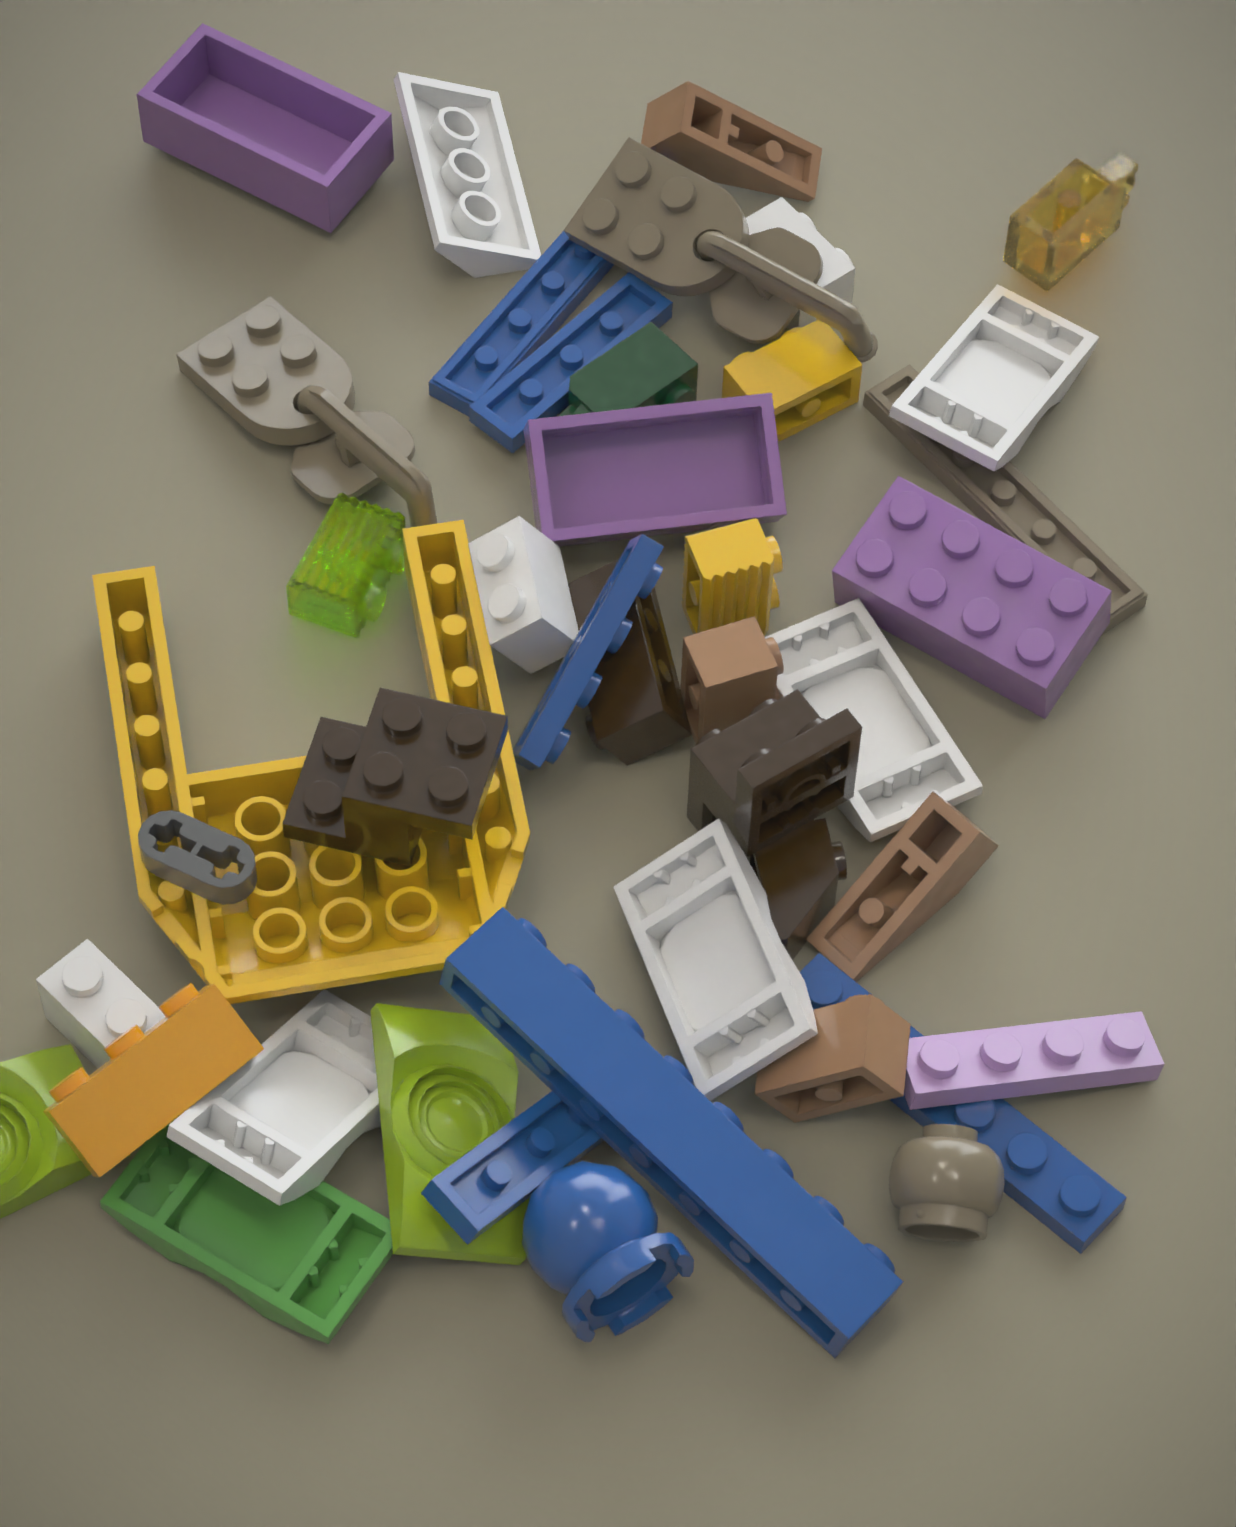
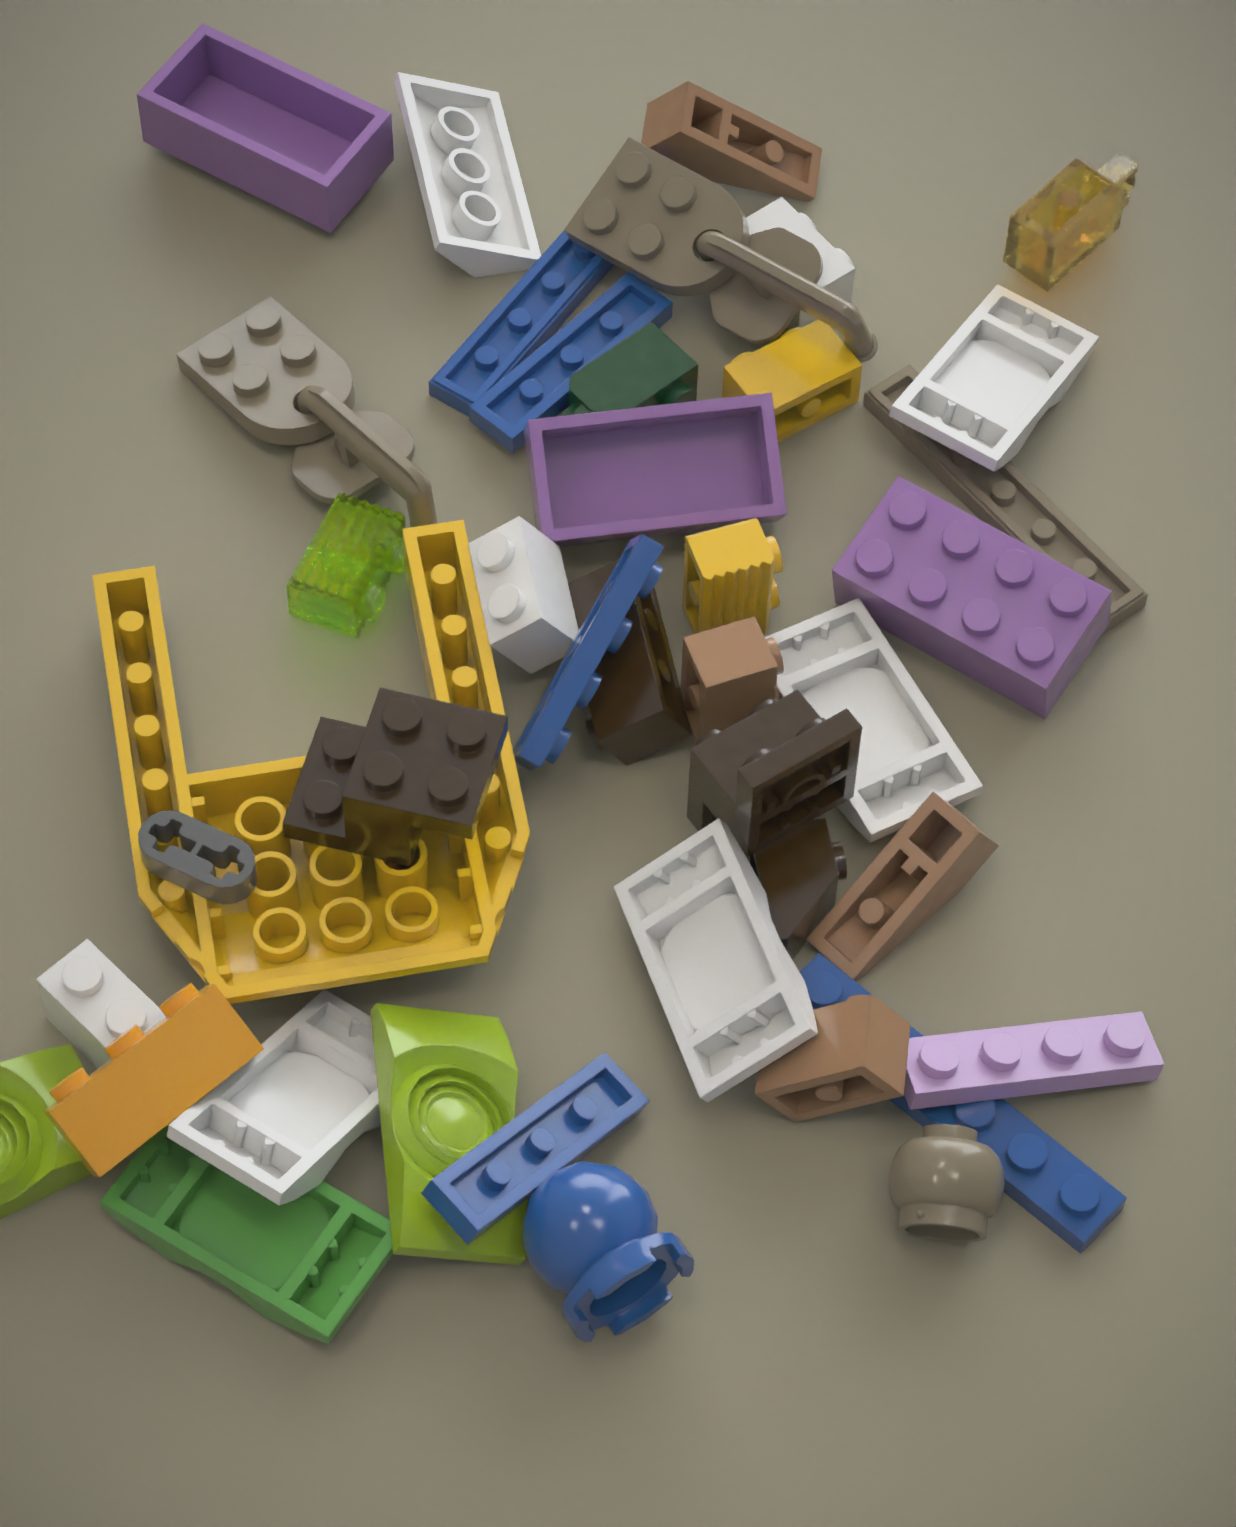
(670, 1130): blue brick -> none

